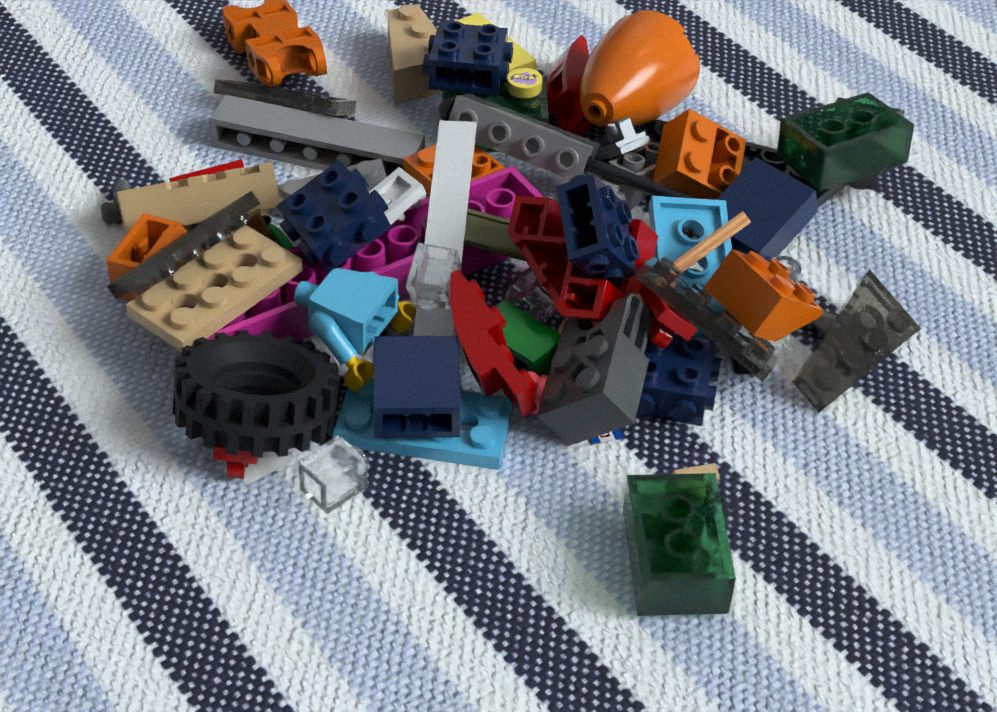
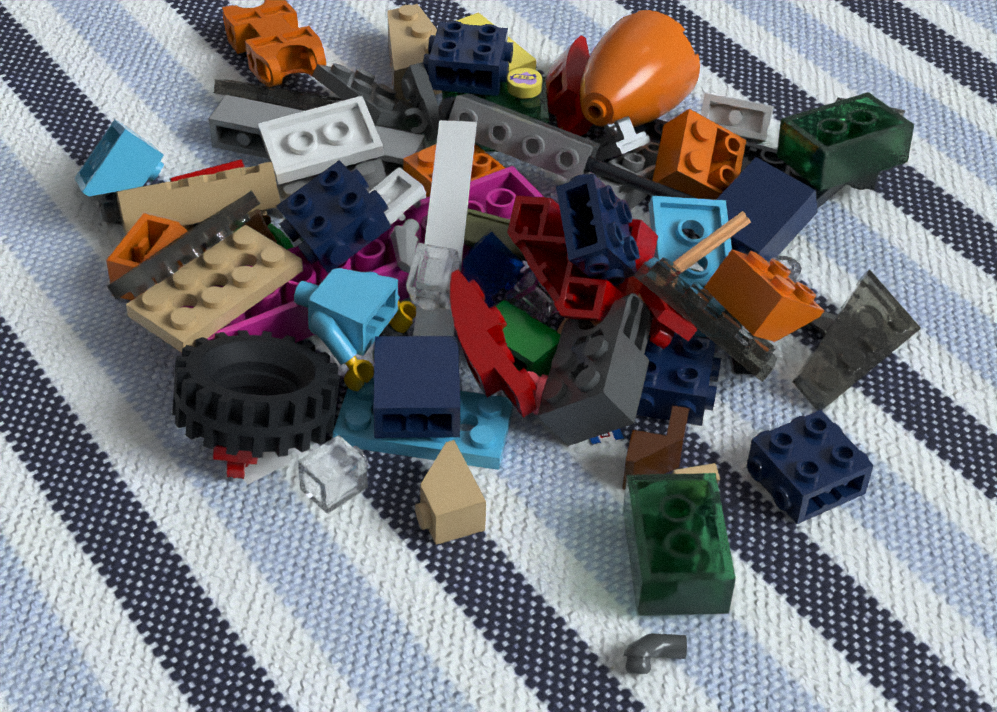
(119, 162): none -> medium azure slope
(319, 137): none -> white plate
(379, 98): none -> dark grey plate
(405, 243): none -> light grey bar
(424, 103): none -> dark grey plate
(450, 498): none -> tan slope
(492, 266): none -> clear blue slope
(653, 646): none -> dark grey arm
(654, 452): none -> reddish brown slope
(738, 115): none -> white plate
(808, 466): none -> dark blue brick

